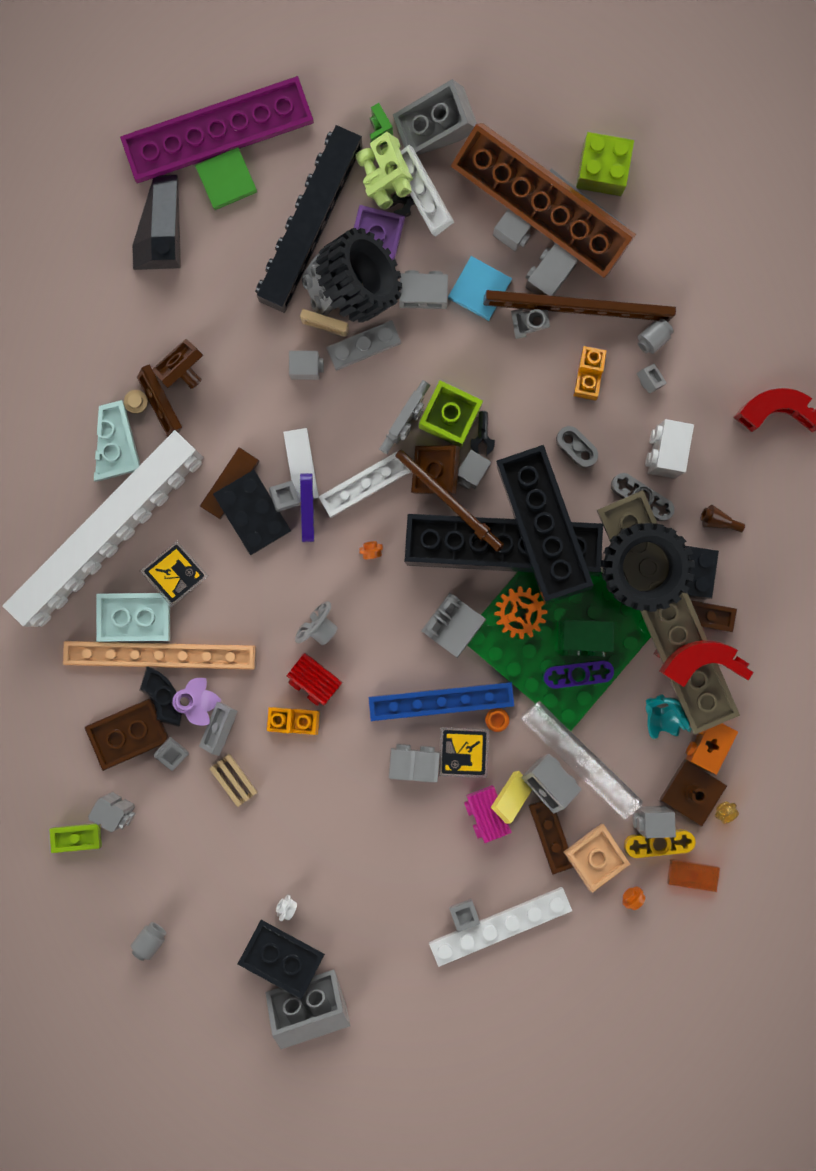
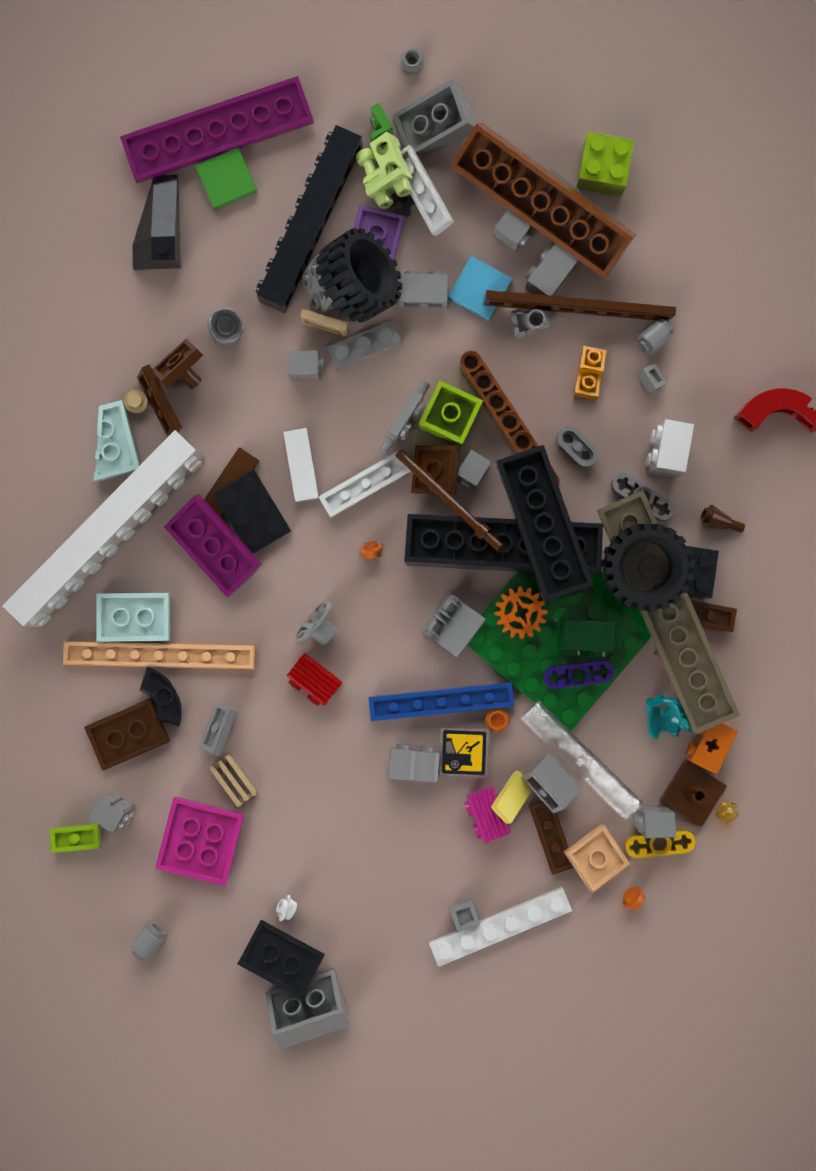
(171, 754): light grey tile -> none
(174, 573): piece -> none
(199, 701): lavender plate -> none
(200, 841): none -> dark pink plate
(213, 545): none -> magenta plate
(225, 325): none -> light grey hair
(284, 496): light grey plate -> none
(293, 720): light orange slope -> none
(307, 507): dark purple beam -> none
(409, 55): none -> light grey plate
(483, 434): black bar -> none
(507, 410): none -> dark orange beam
(690, 657): red arch -> none
(693, 875): clear orange plate -> none

